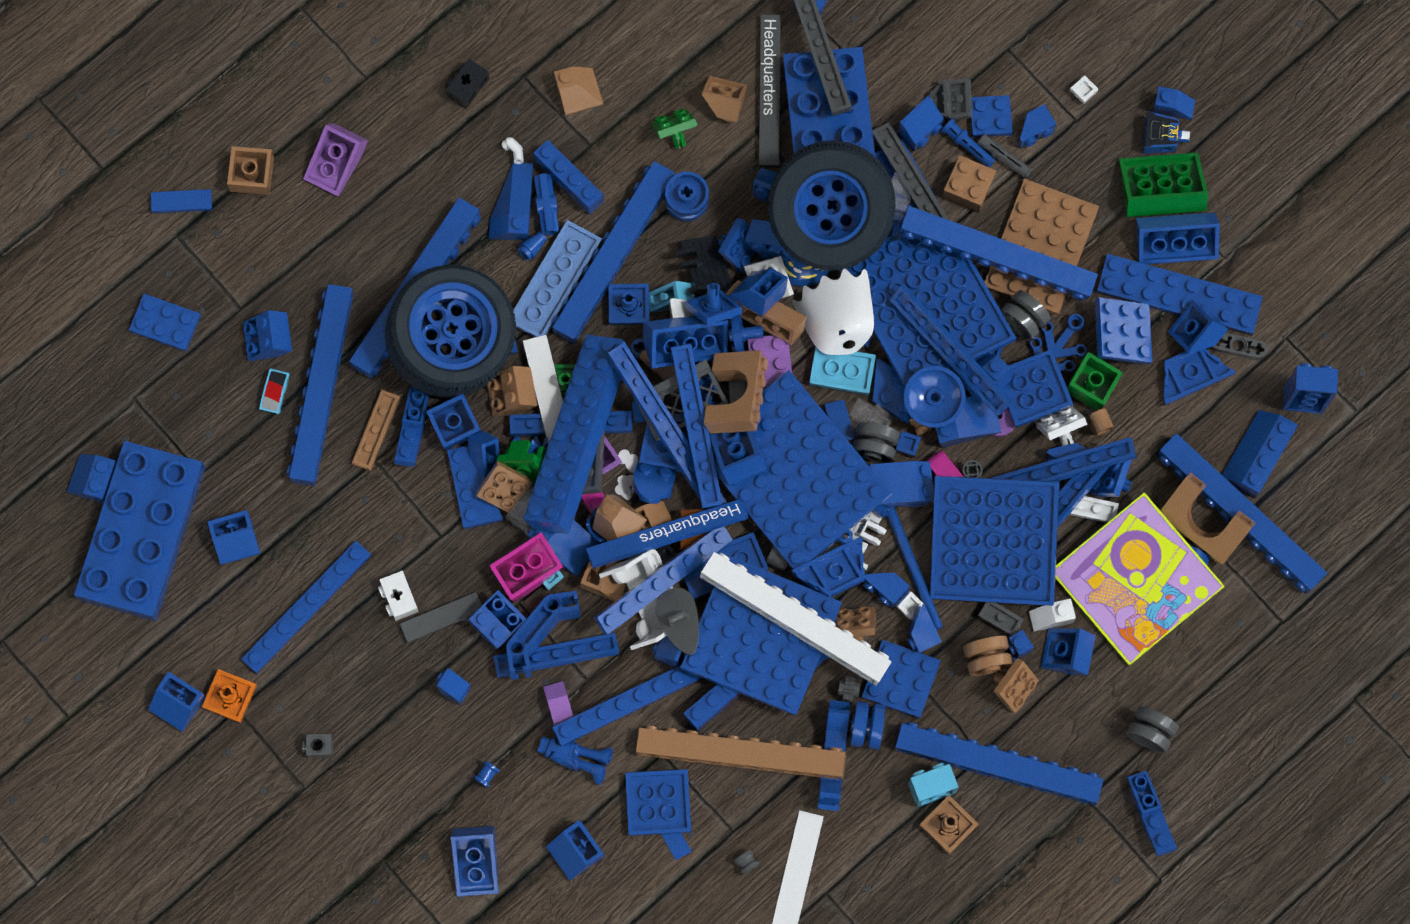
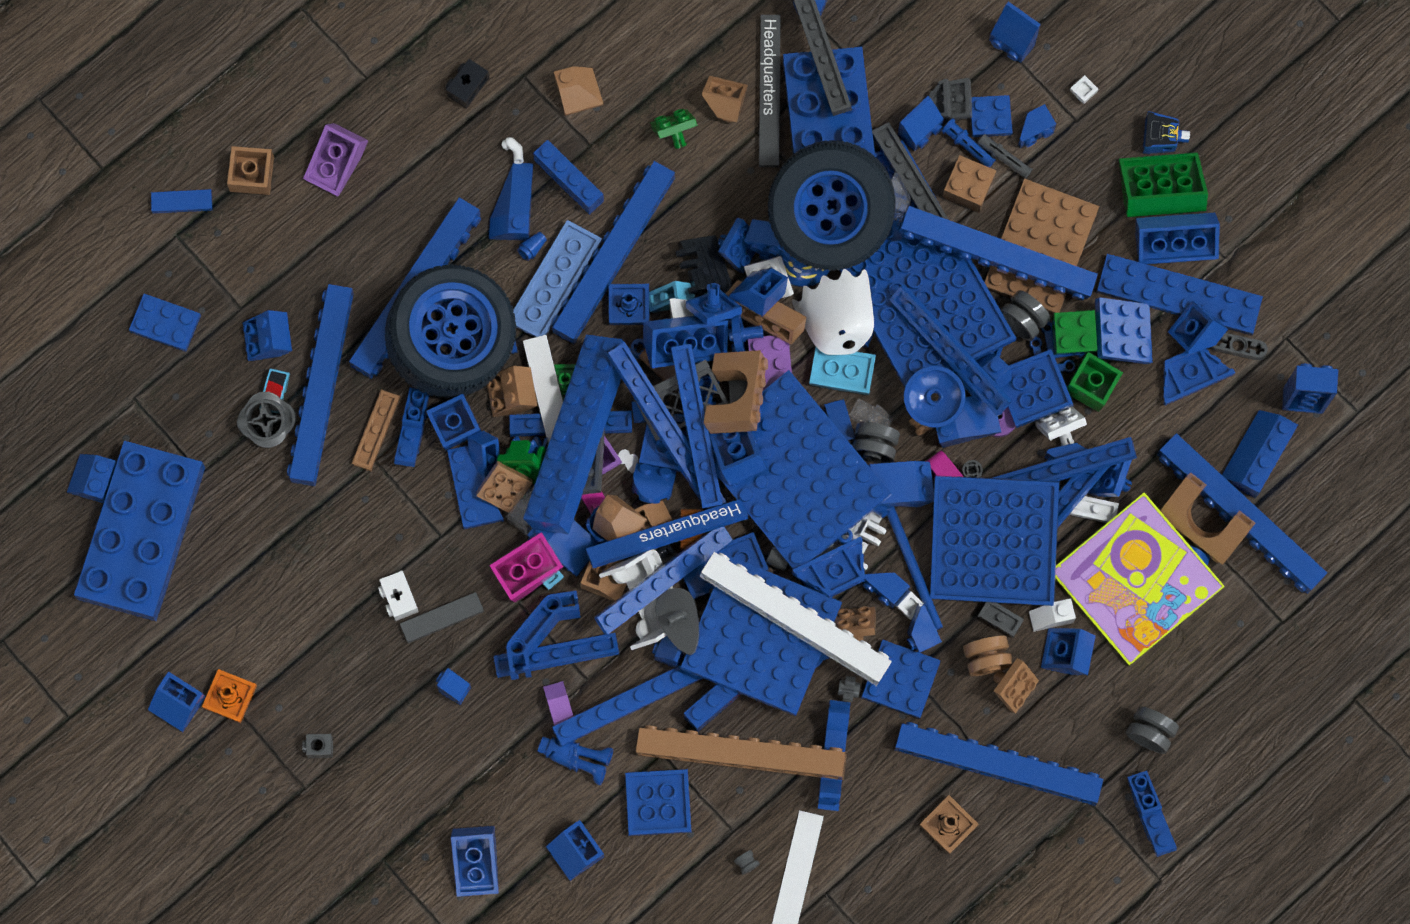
(234, 537): blue slope -> none
(245, 421): none -> dark grey piece
(306, 607): blue plate -> none
(486, 774): blue bush -> none
(496, 619): blue slope -> none
(546, 204): blue piece -> none
(623, 486): white sticker -> none
(677, 844): blue sticker -> none
(683, 207): blue wheel -> none
(762, 184): blue slope -> none
(867, 725): blue wheel -> none
(890, 392): blue wing -> none
(908, 444): blue plate -> none
(933, 784): medium azure brick -> none
(1015, 33): none -> blue slope
(1019, 645): blue brick -> none
(1074, 332): none -> green brick
(1100, 422): medium nougat piece -> none
(1173, 103): blue slope -> none

